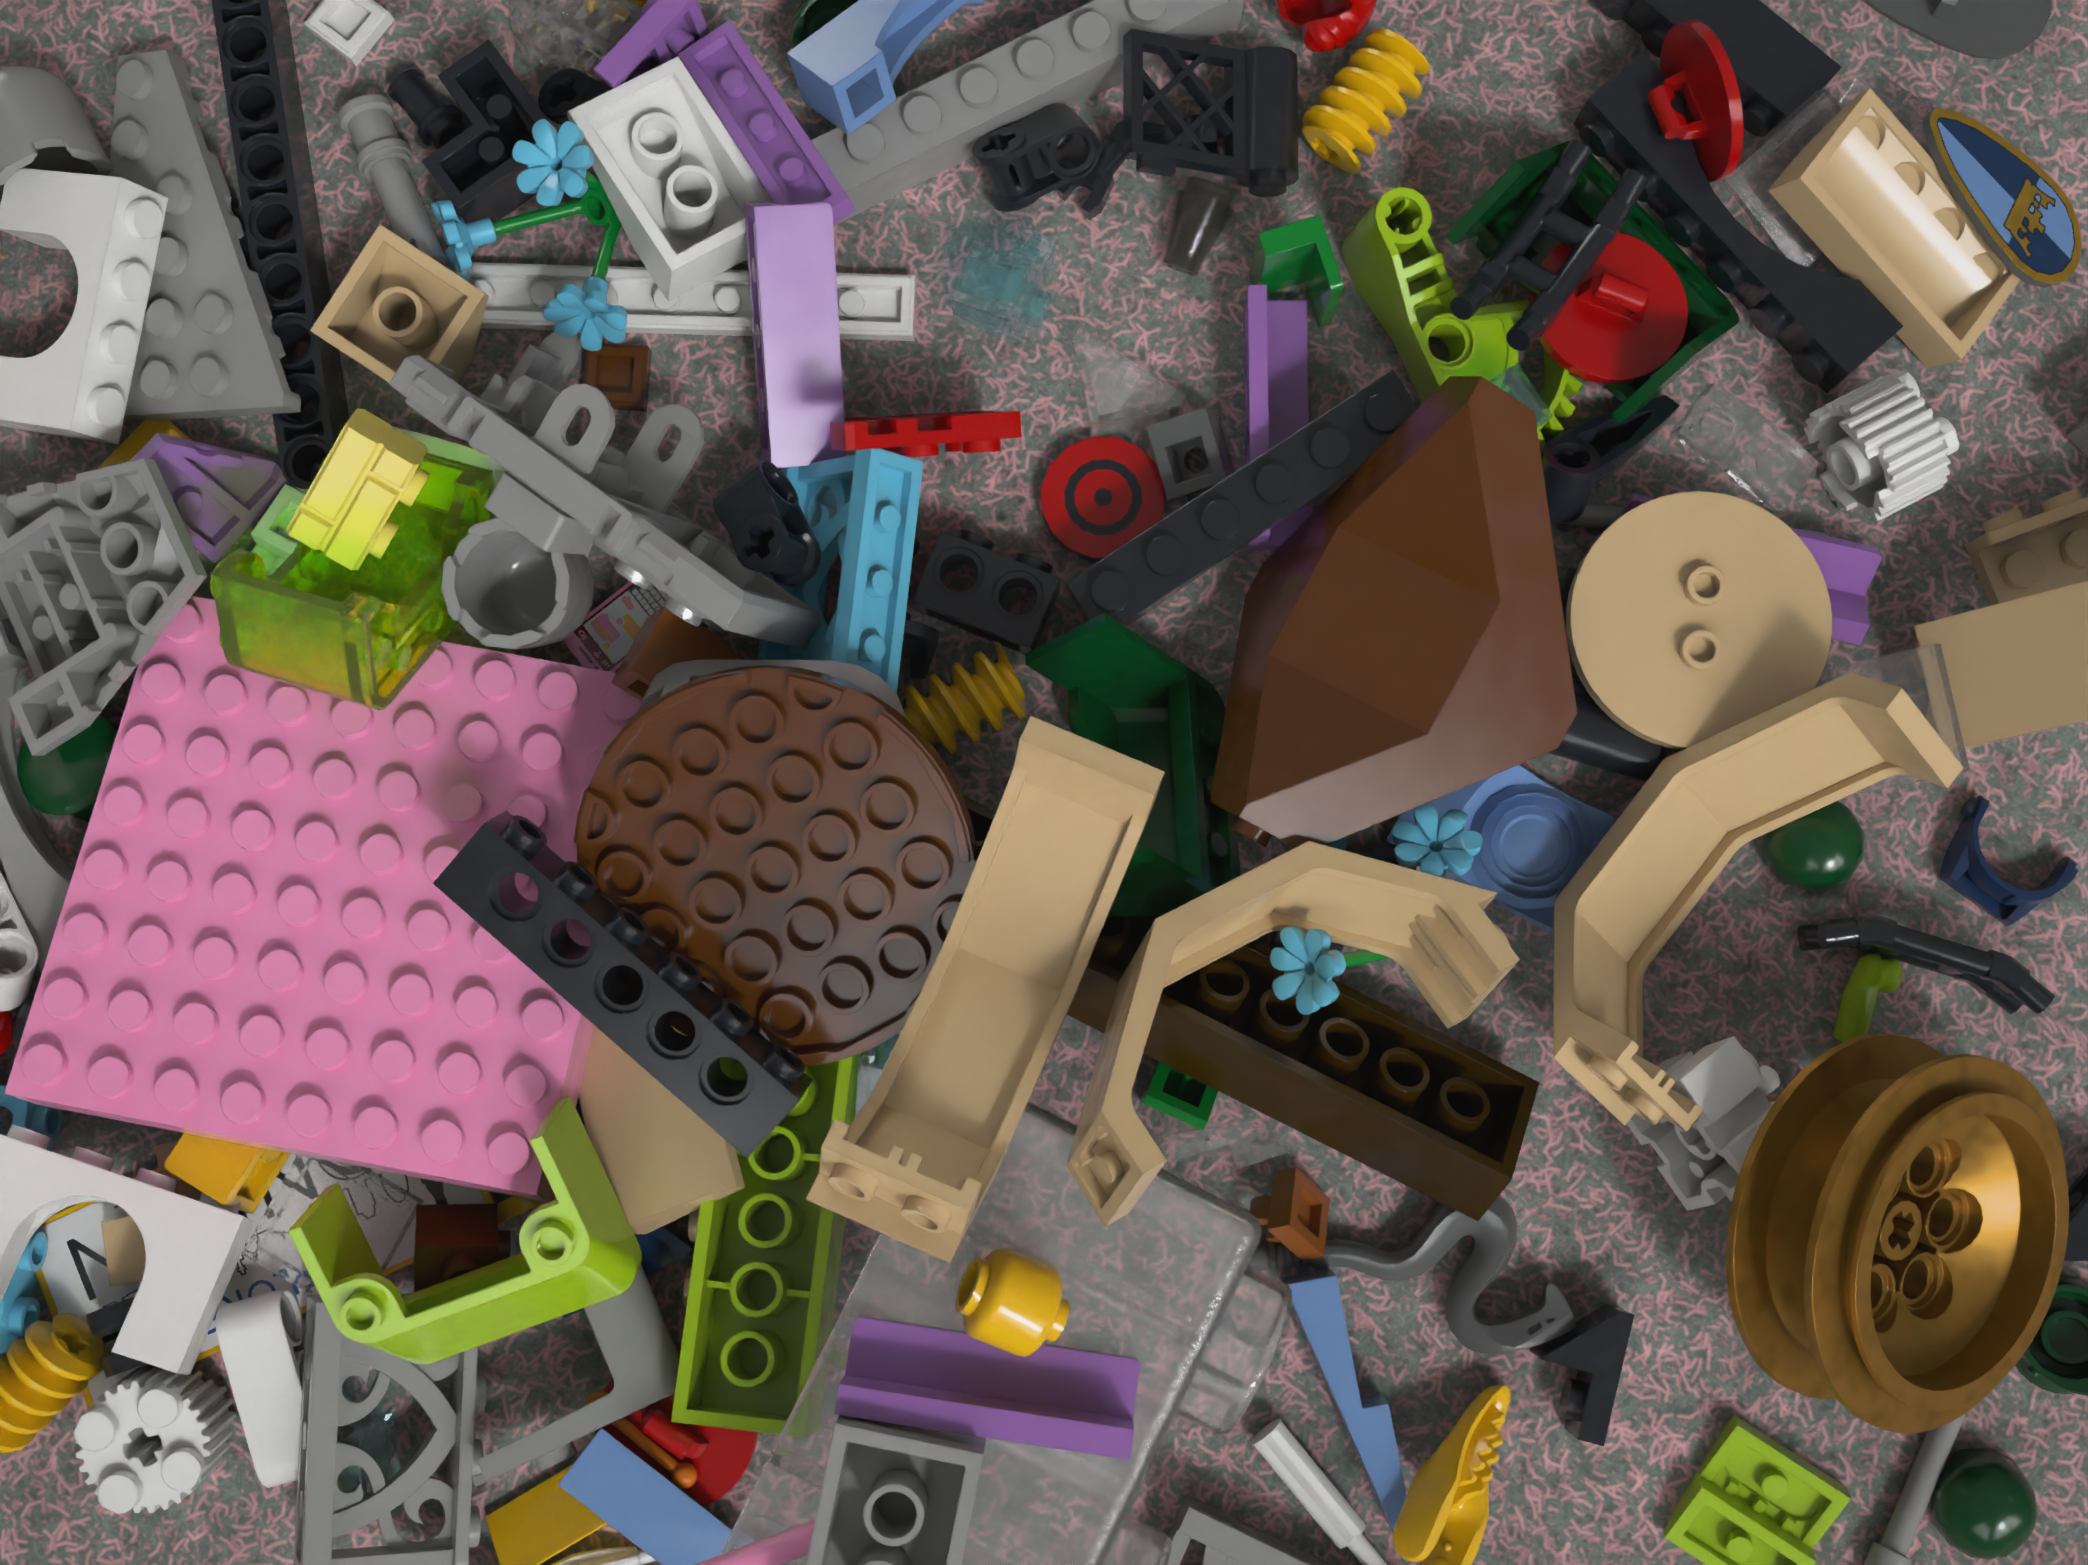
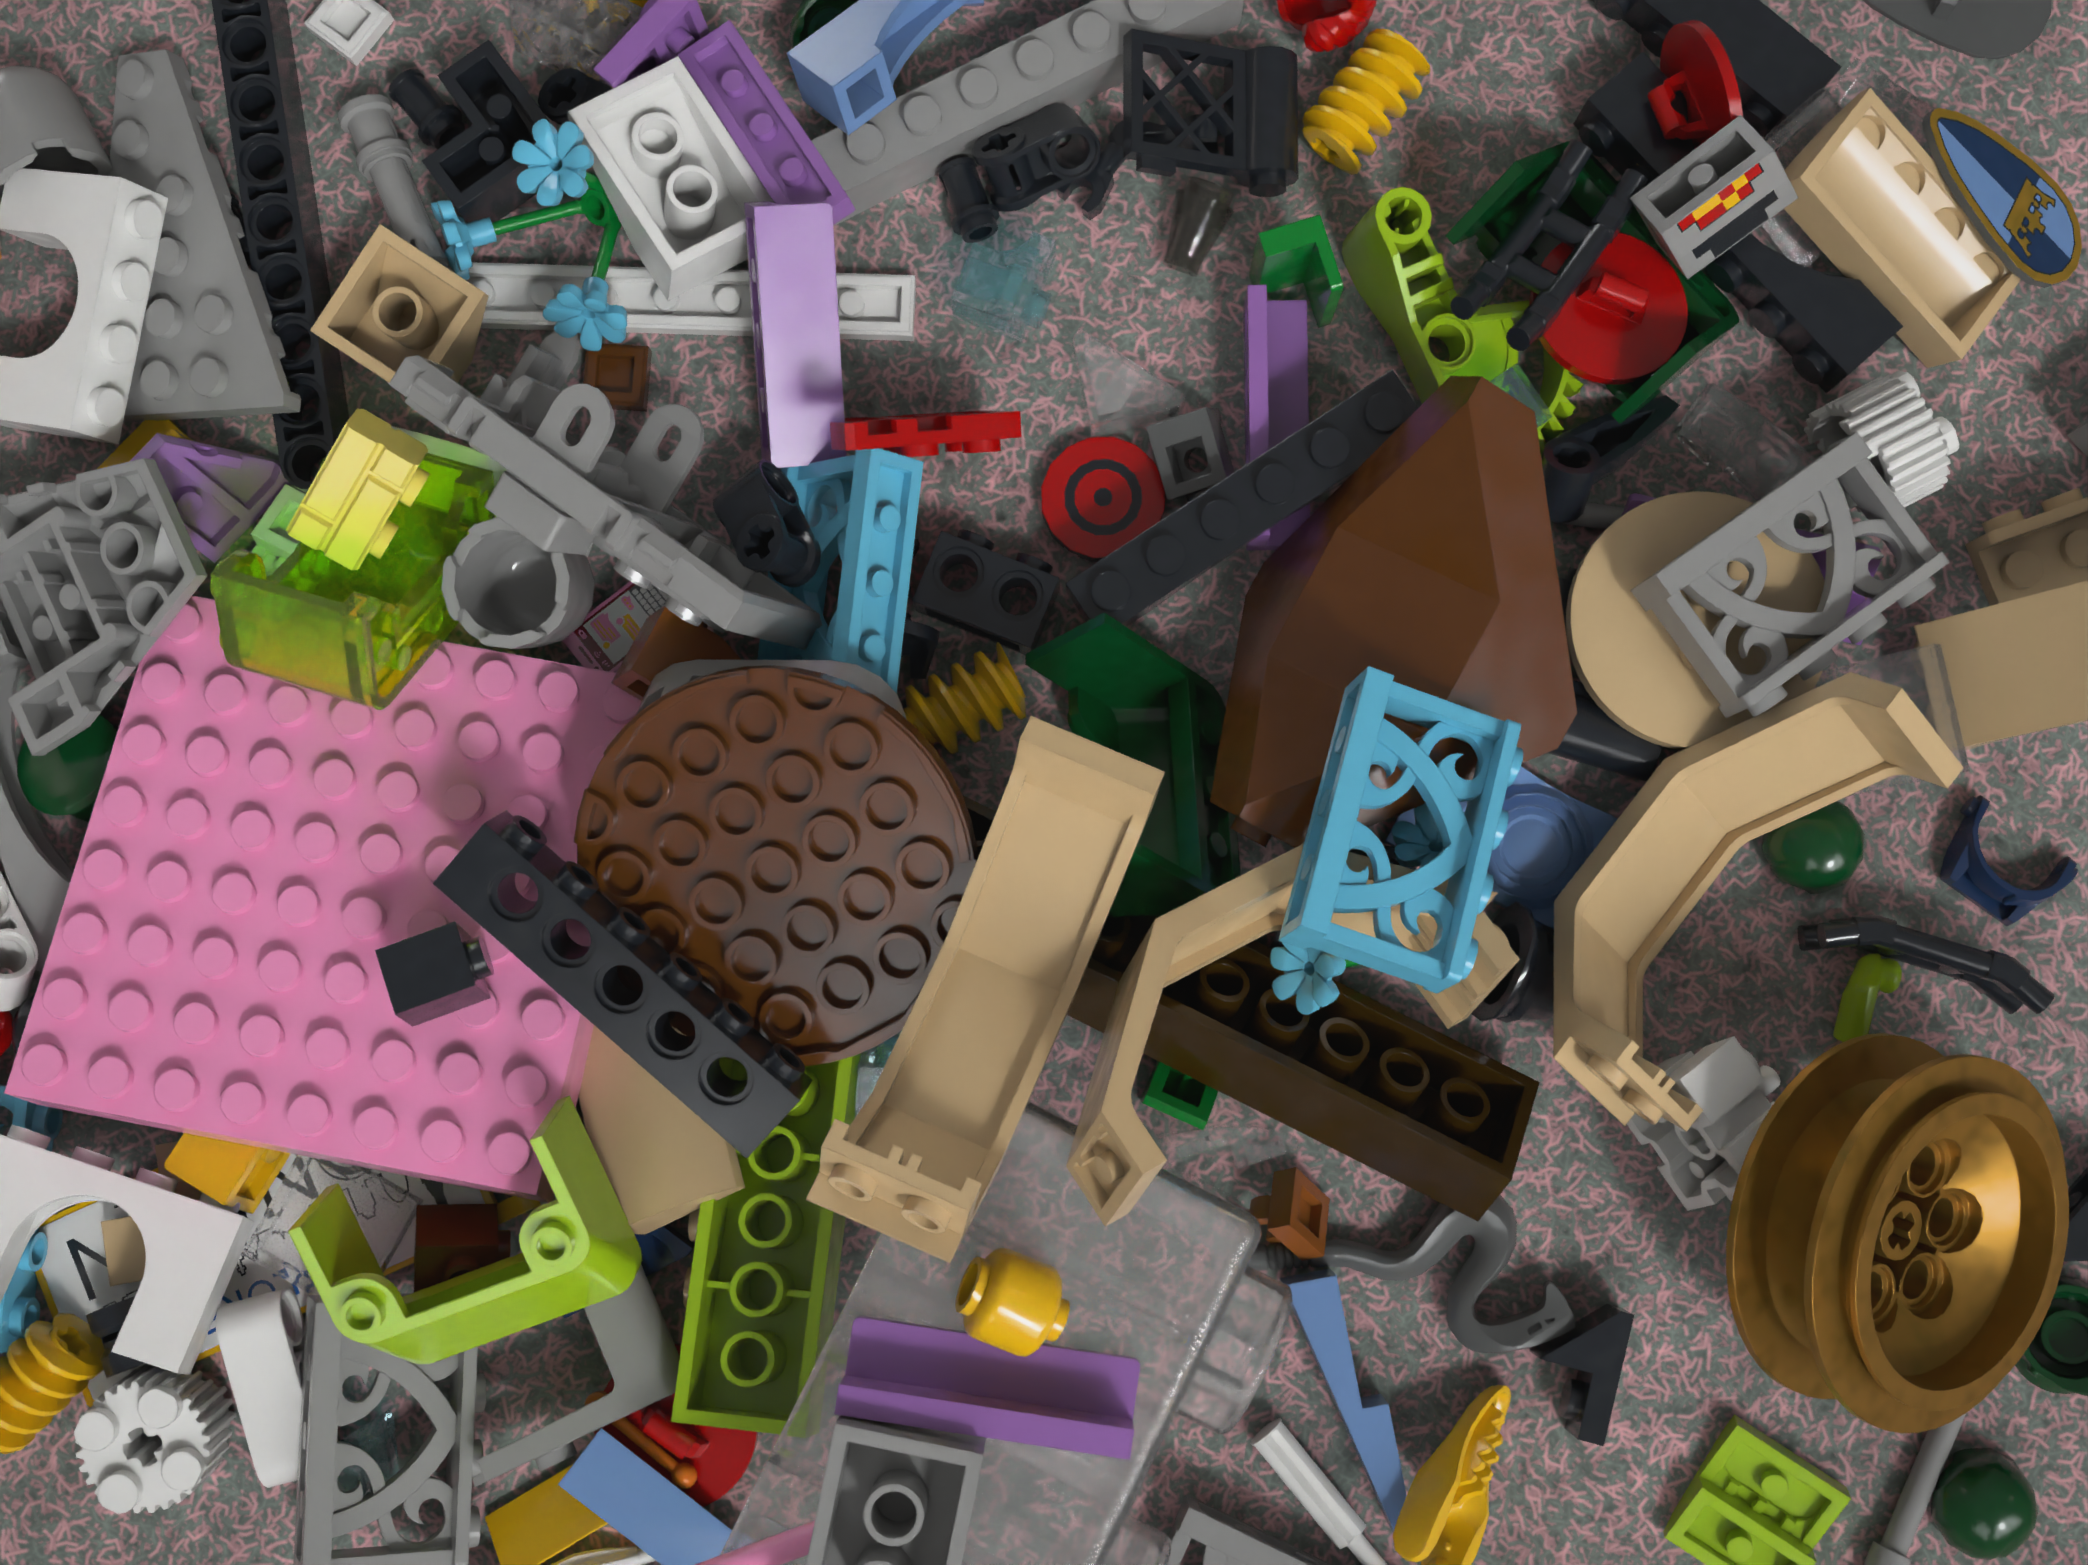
(435, 973): none -> black brick
(973, 214): none -> black pin
(1328, 885): none -> medium azure fence
(1529, 985): none -> black piece
(1714, 196): none -> brick
(1818, 494): none -> light grey fence

